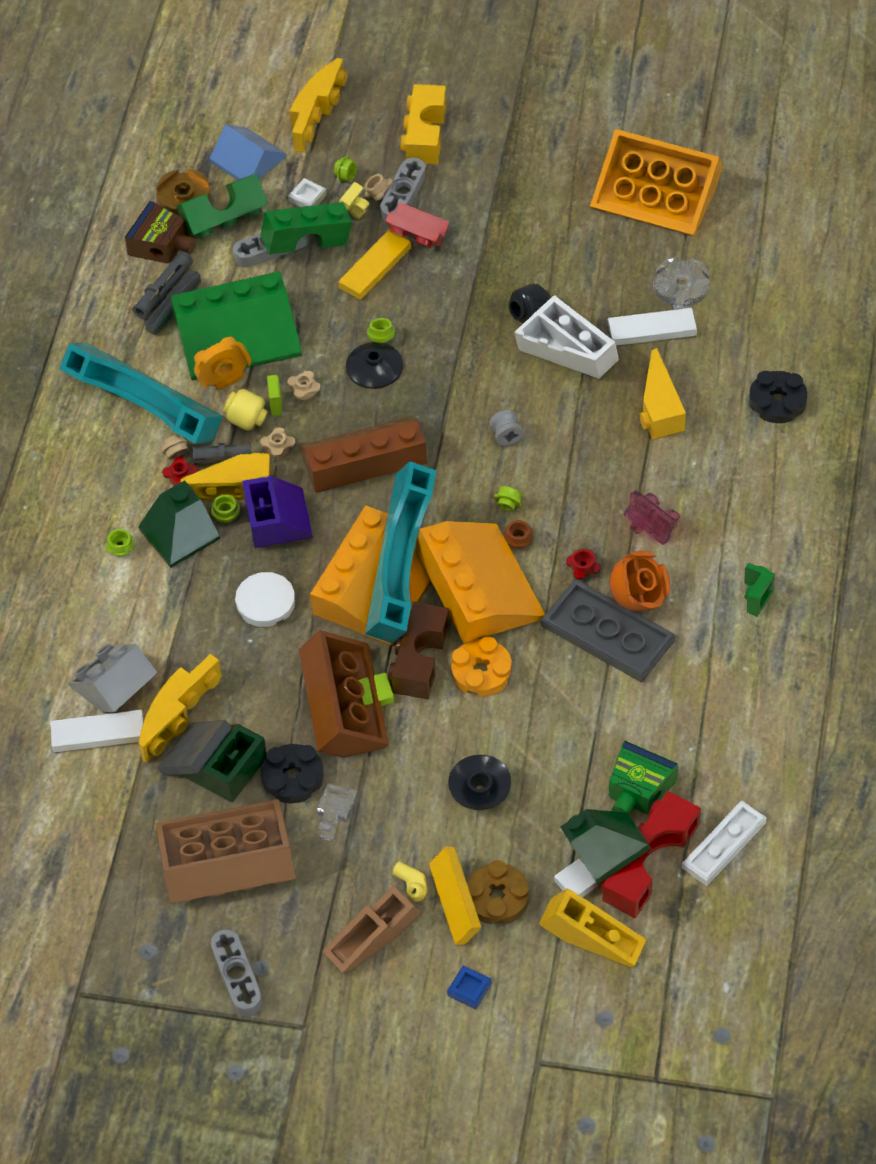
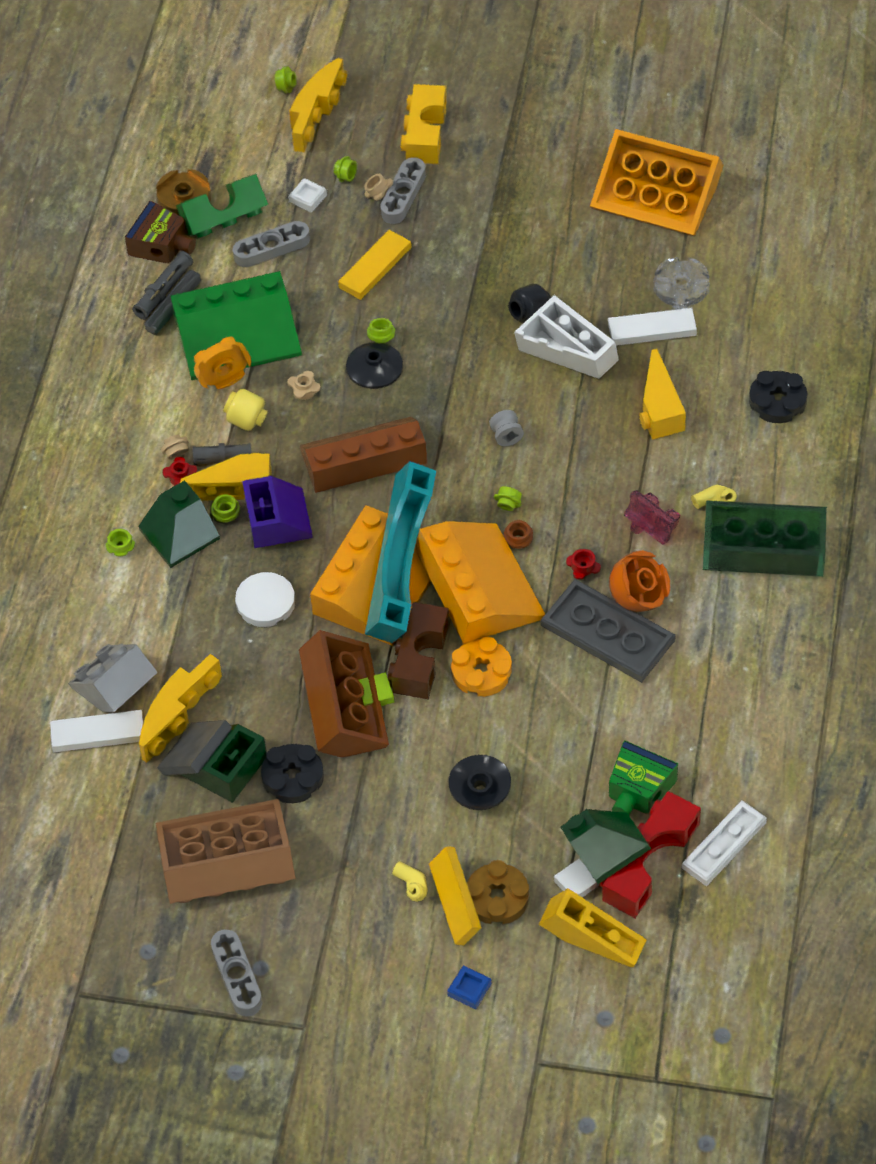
(173, 408): teal arch -> none
(244, 153): medium blue slope -> none
(274, 395): lime tile -> none
(275, 448): tan plate -> none
(285, 79): none -> lime plate
(287, 226): green arch -> none
(335, 805): clear plate -> none
(353, 203): light yellow tile -> none
(371, 930): medium nougat slope -> none
(417, 224): bracket -> none
(713, 493): none -> light yellow arm
(759, 589): green bracket -> none
(765, 538): none -> clear green brick

